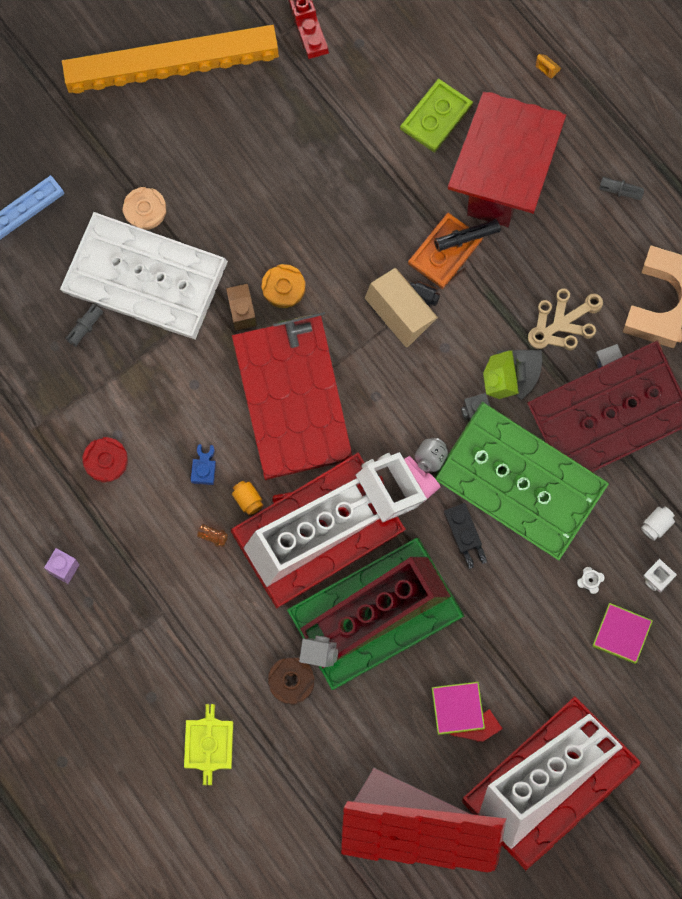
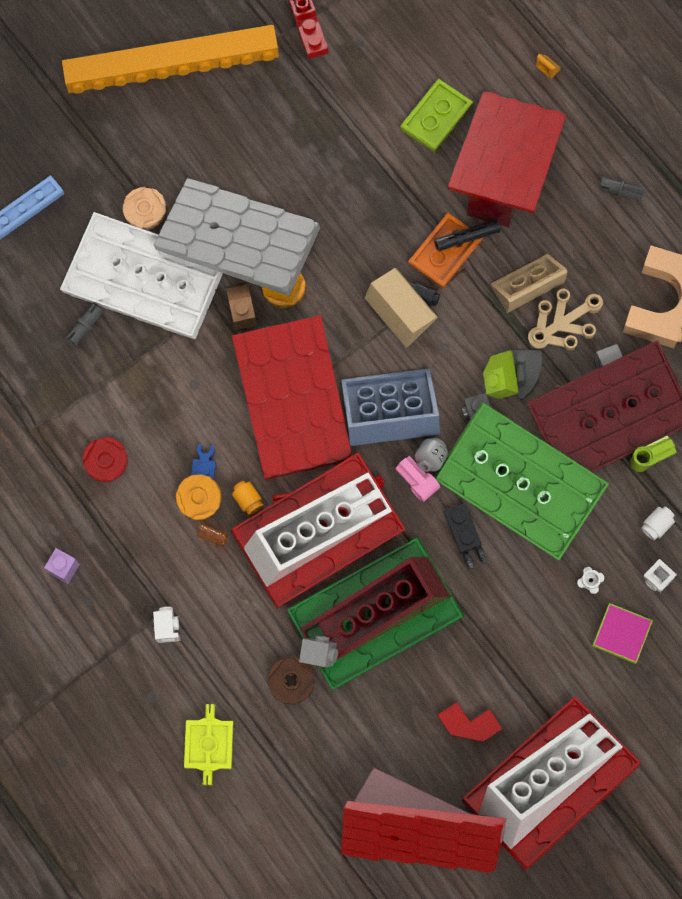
(165, 625): none -> white brick
(198, 496): none -> light orange tile
(237, 236): none -> light grey piece
(293, 331): dark grey shield -> none
(377, 492): white window -> none
(390, 407): none -> sand blue slope
(458, 708): dark pink tile -> none
(529, 282): none -> tan slope
(653, 453): none -> lime piece

